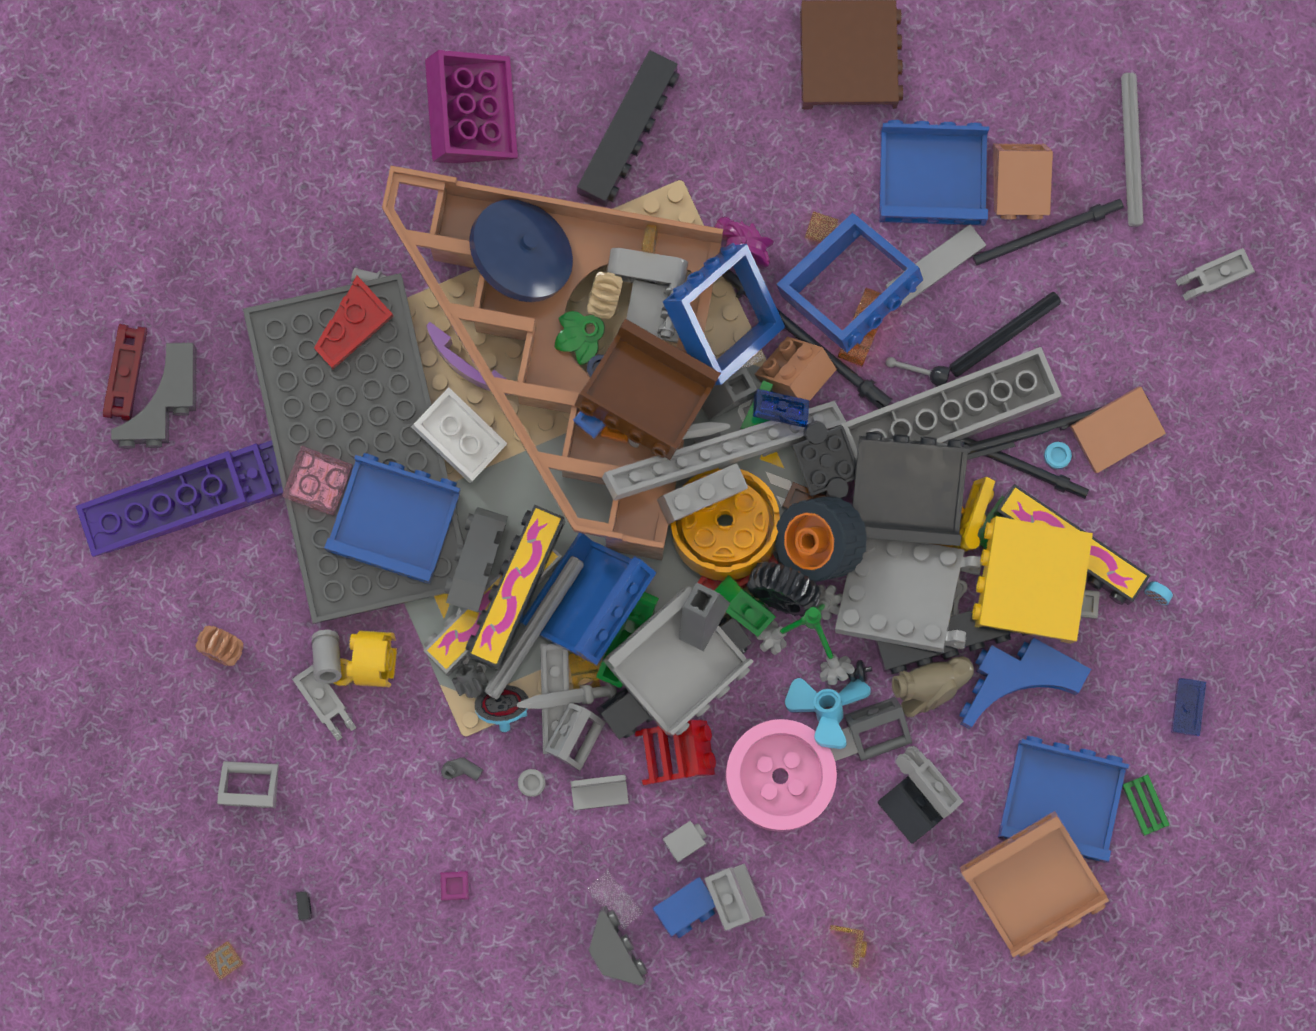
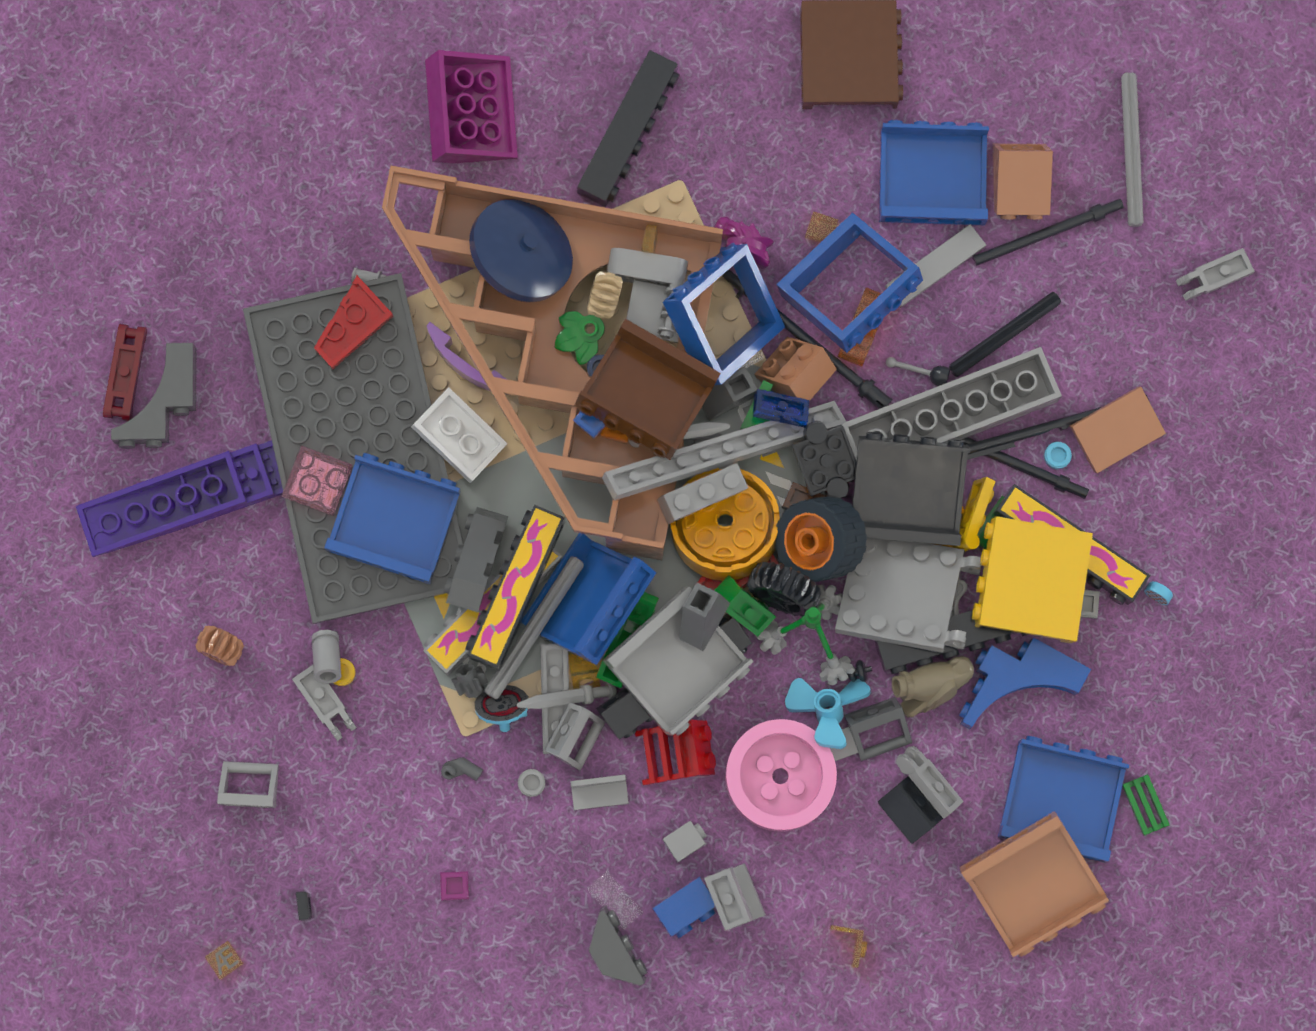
(372, 658): yellow brick -> none
(1188, 707): clear blue plate -> none

